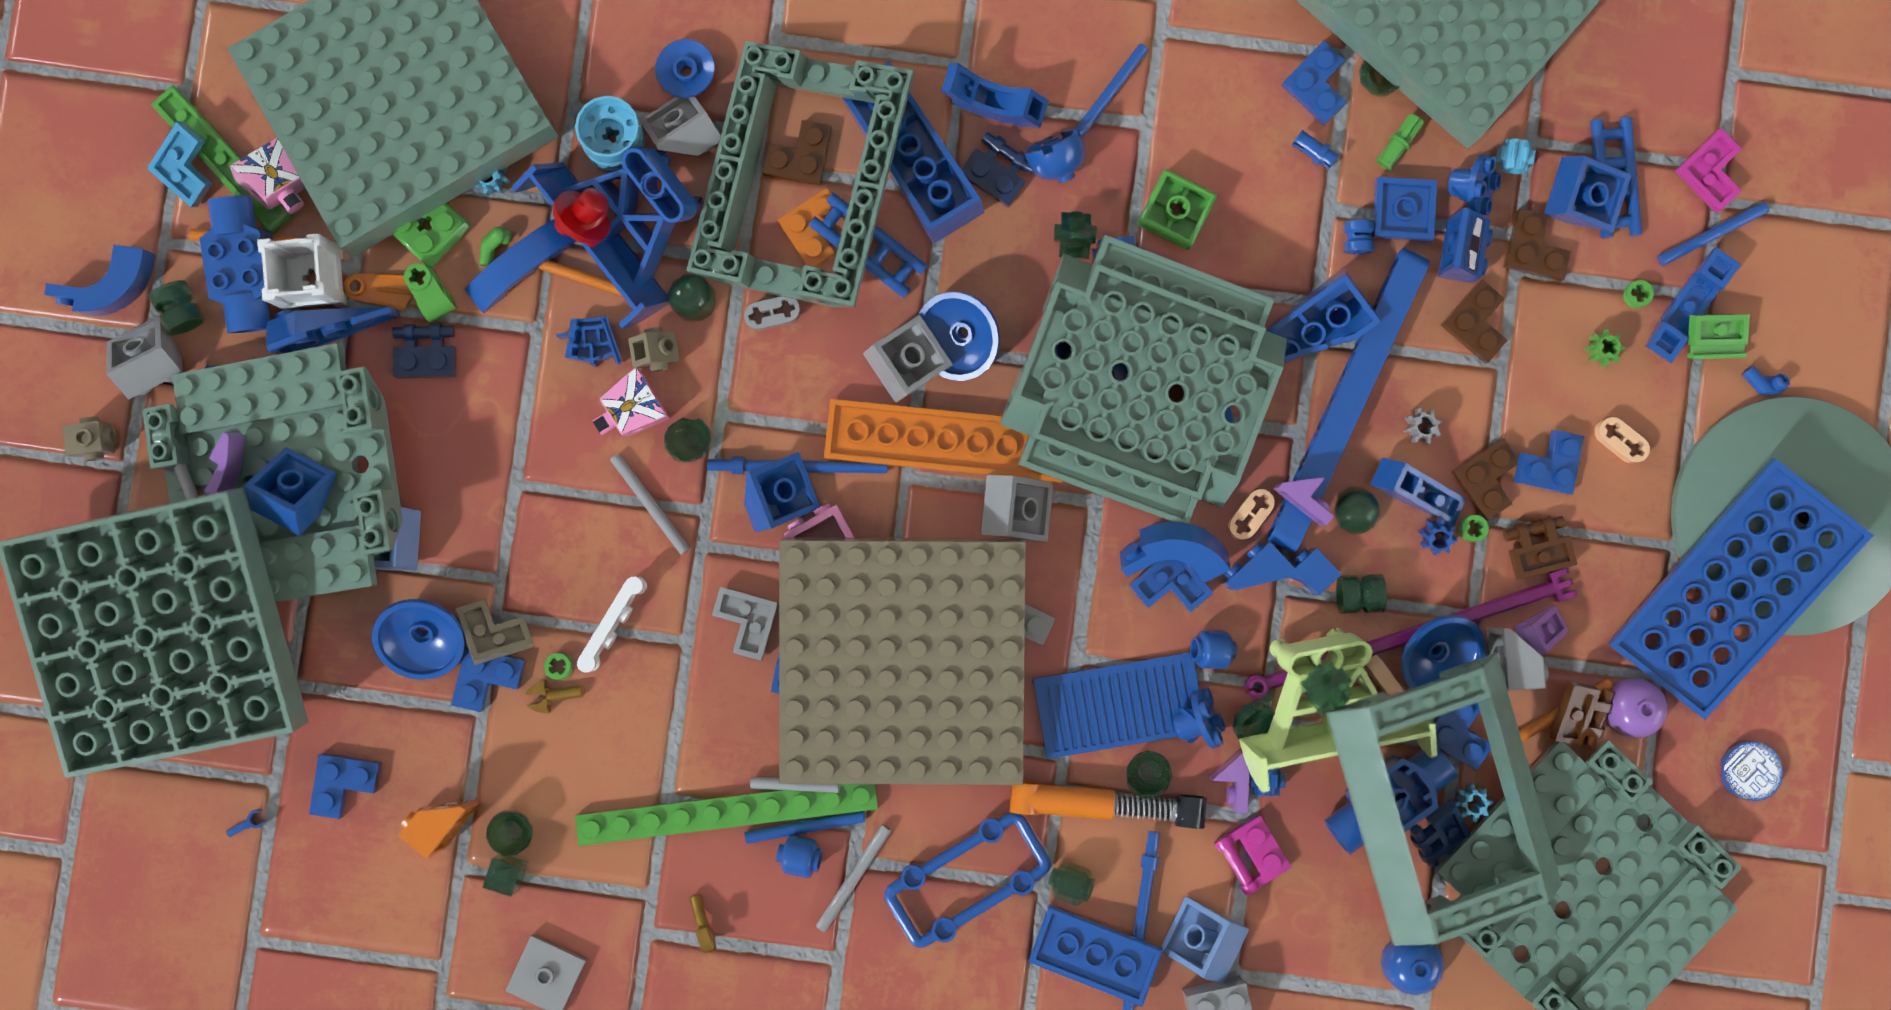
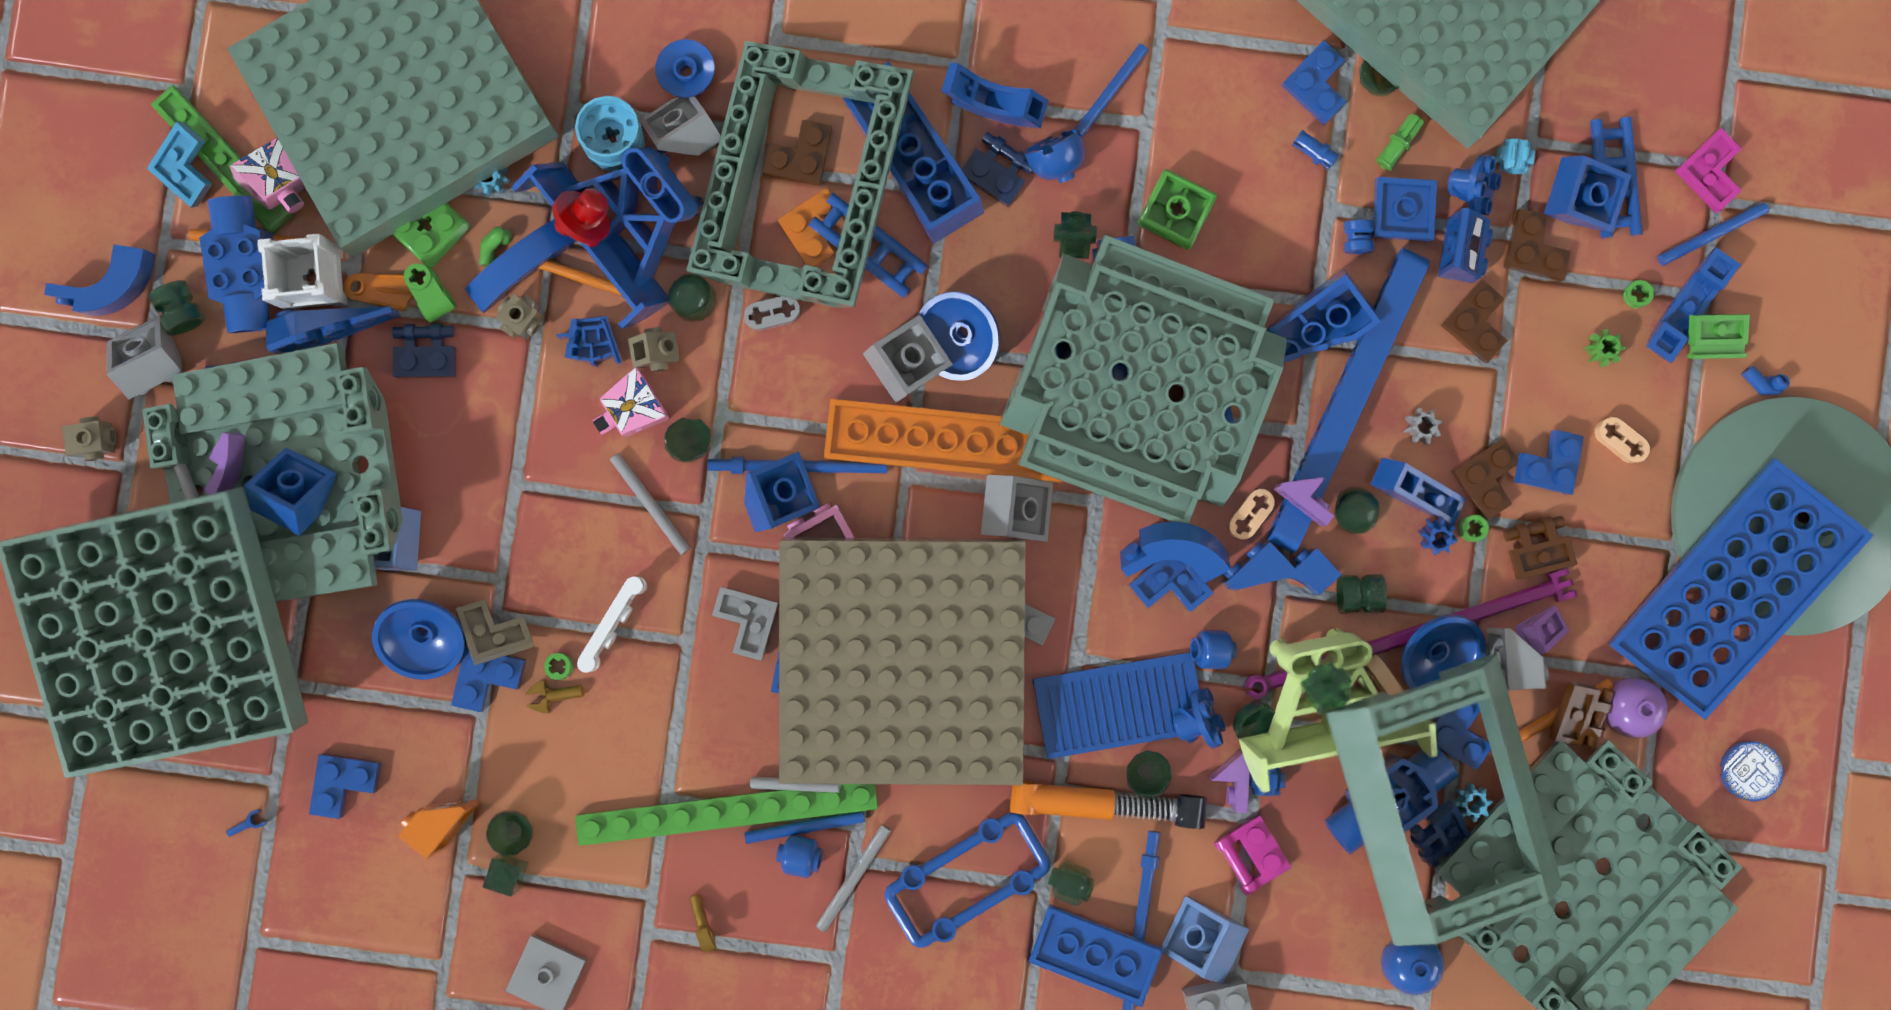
(529, 321): none -> dark tan brick

